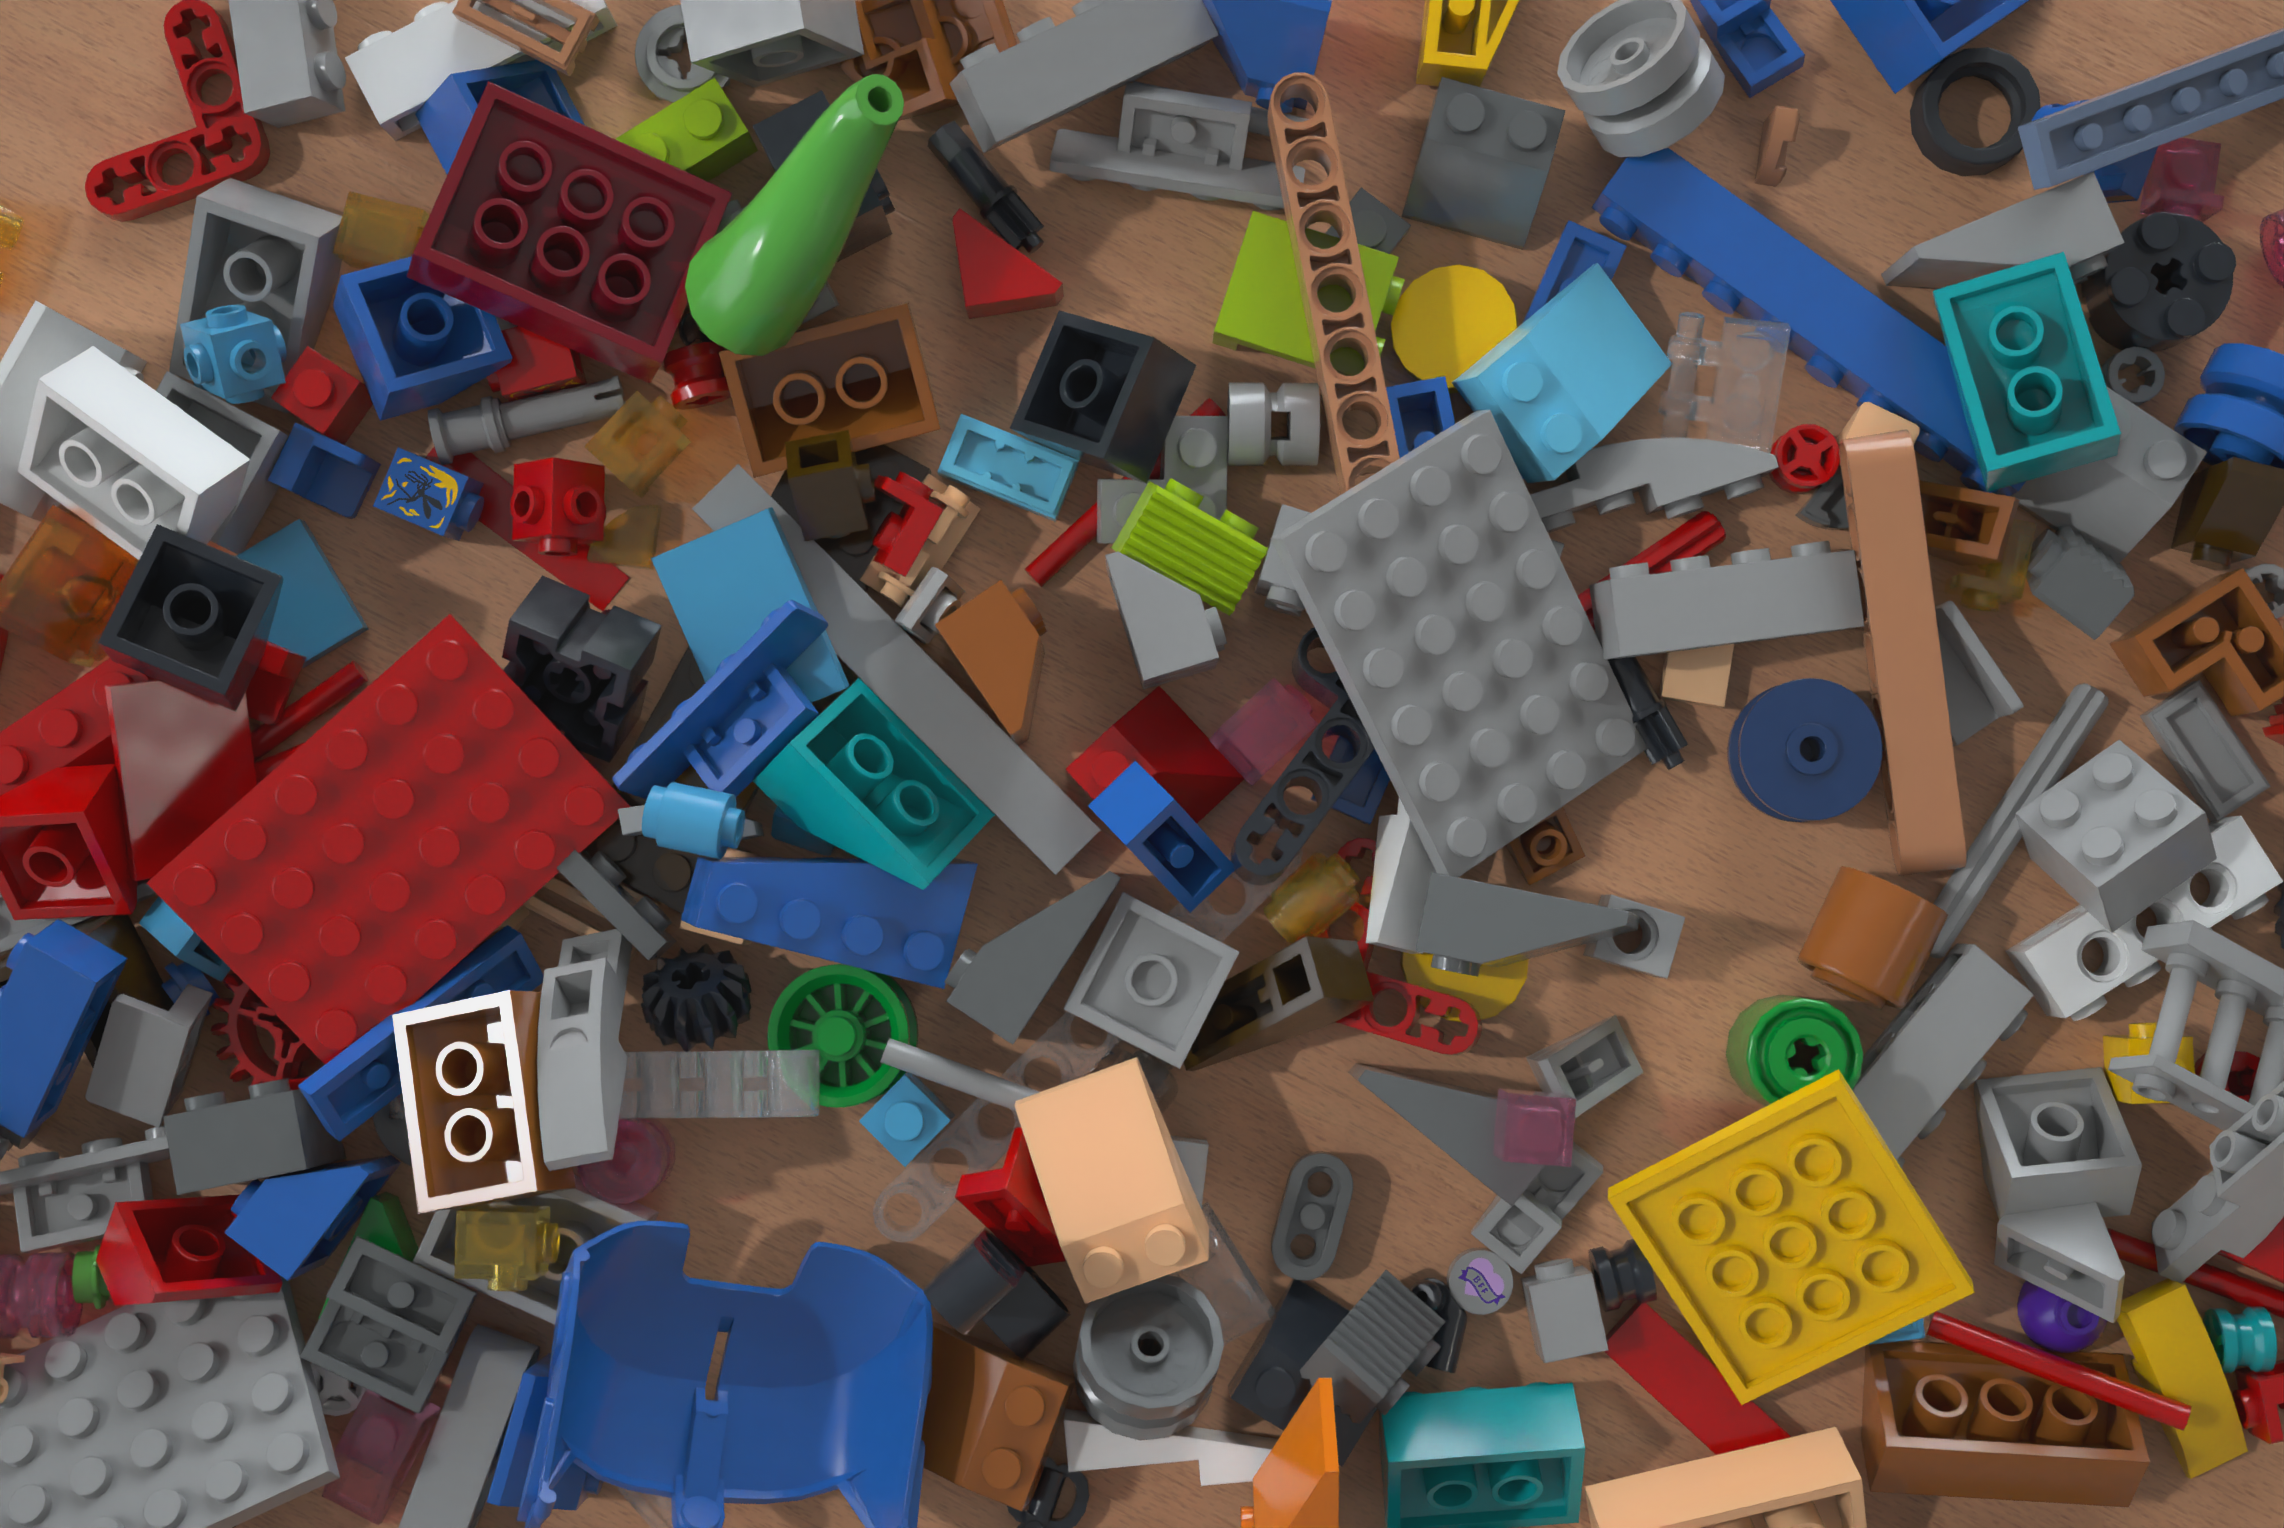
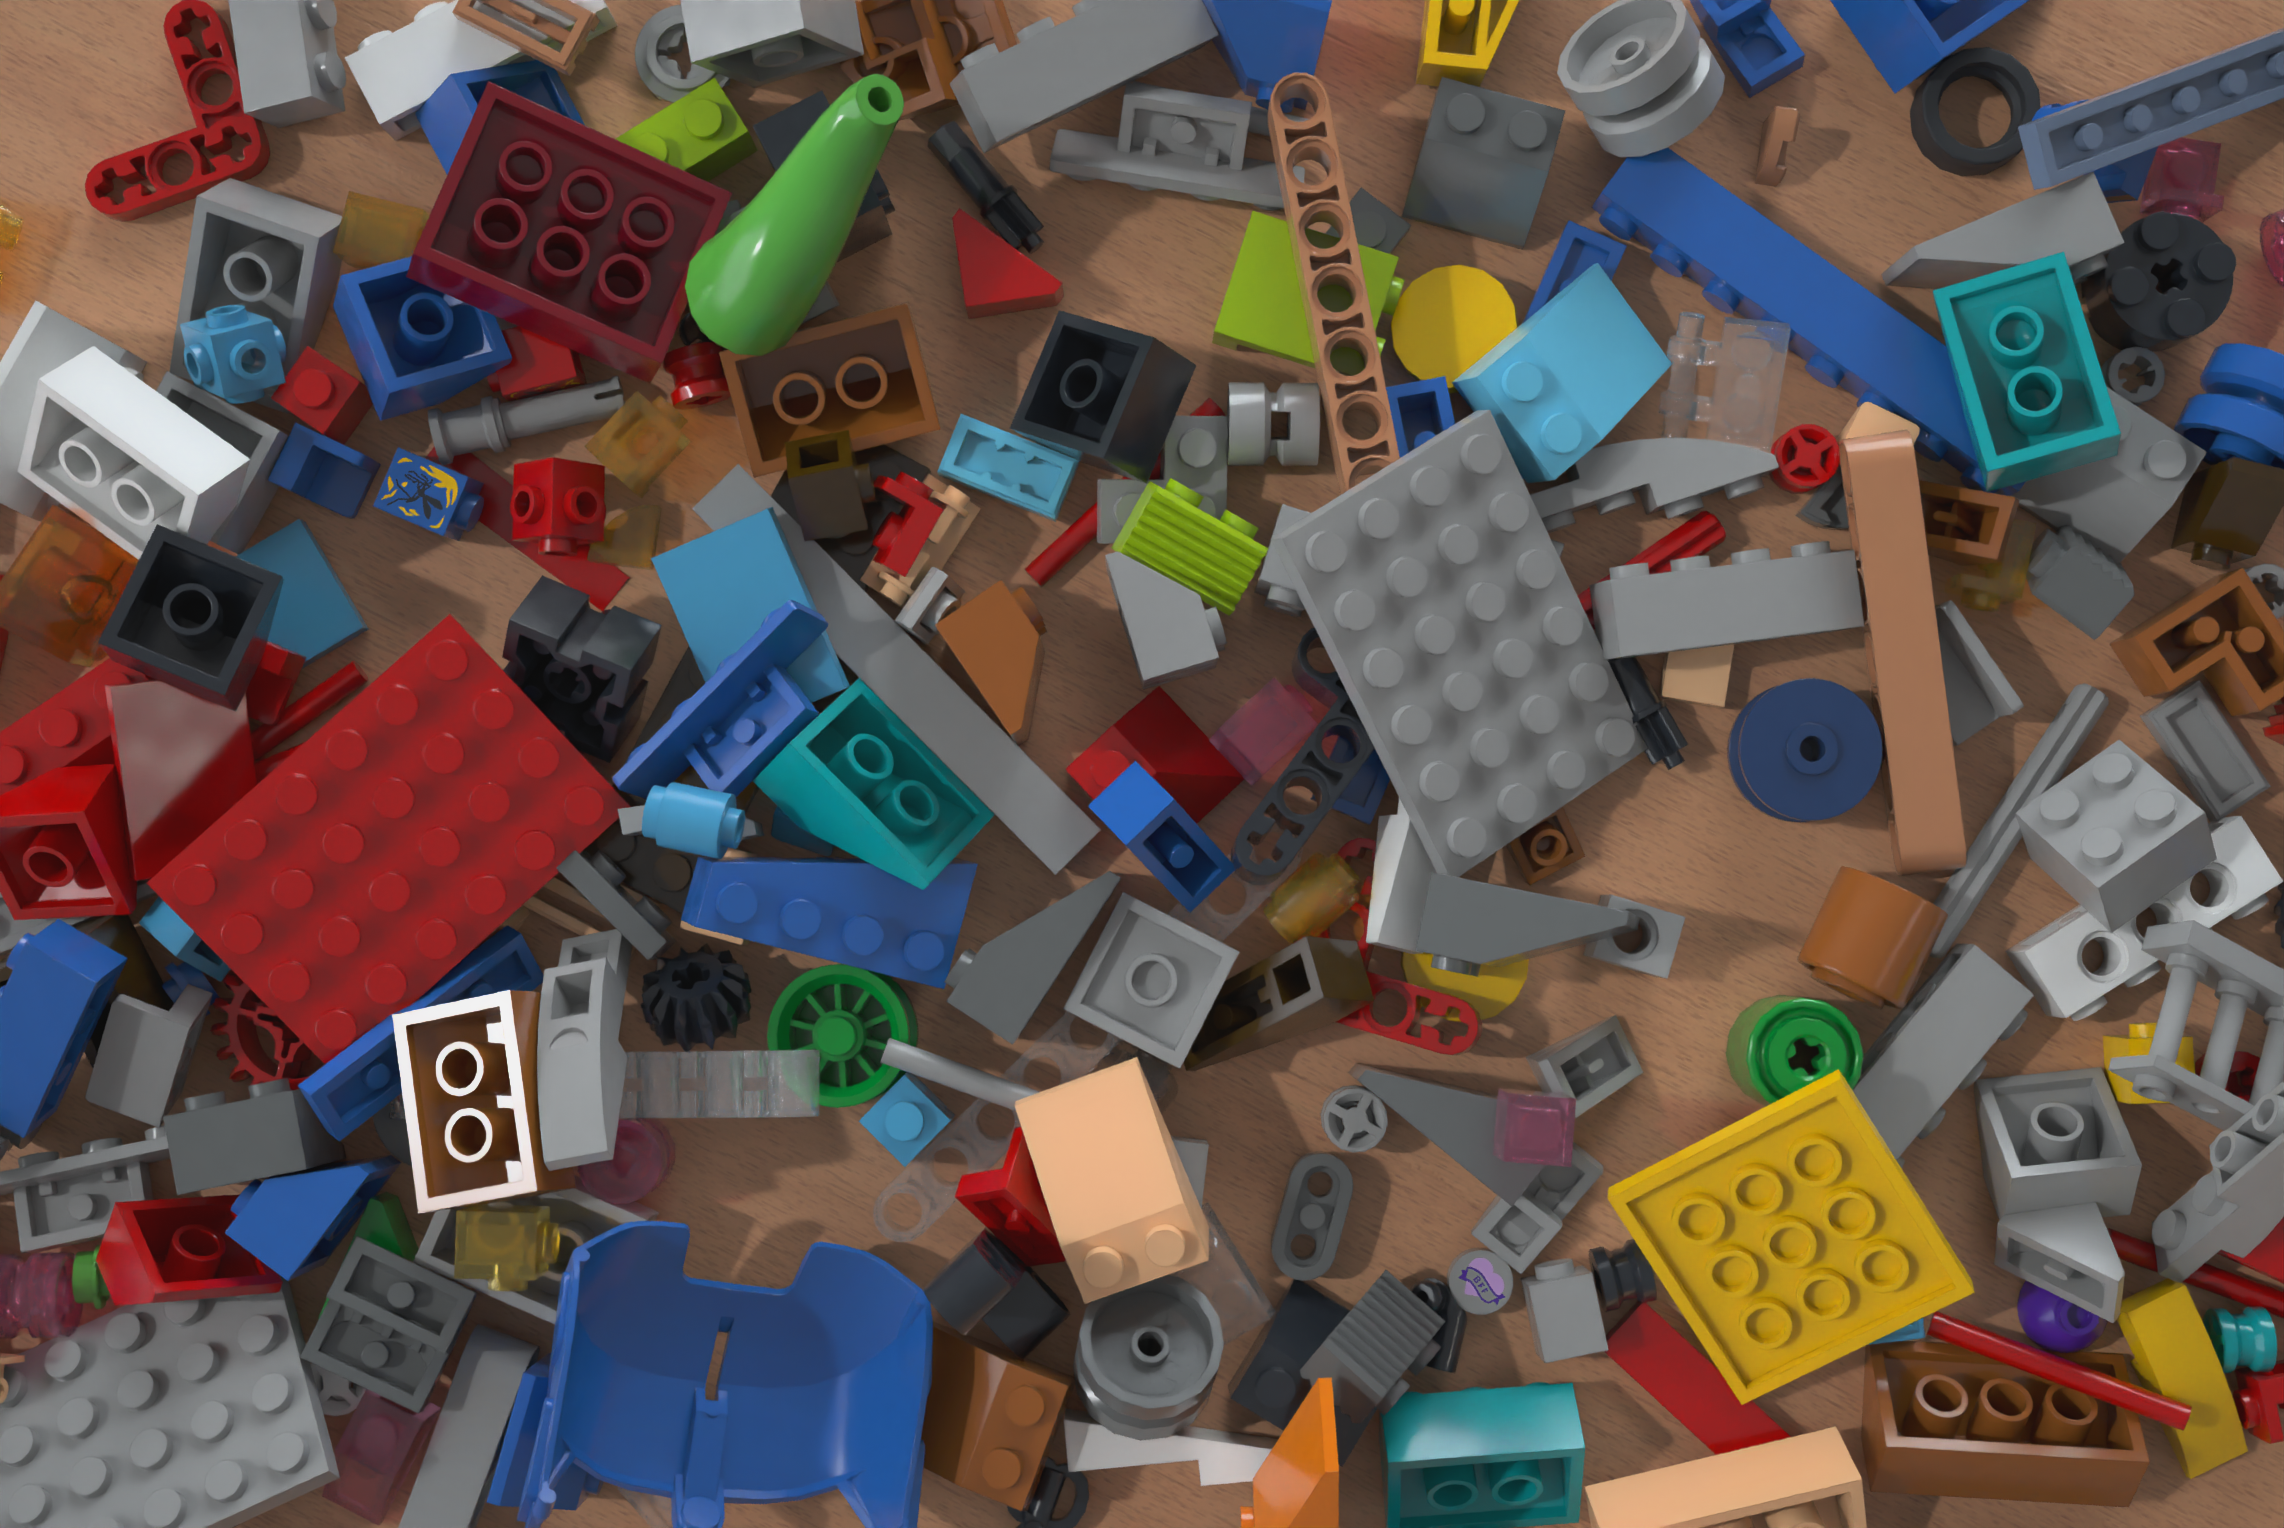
(1363, 1124): none -> light grey wheel

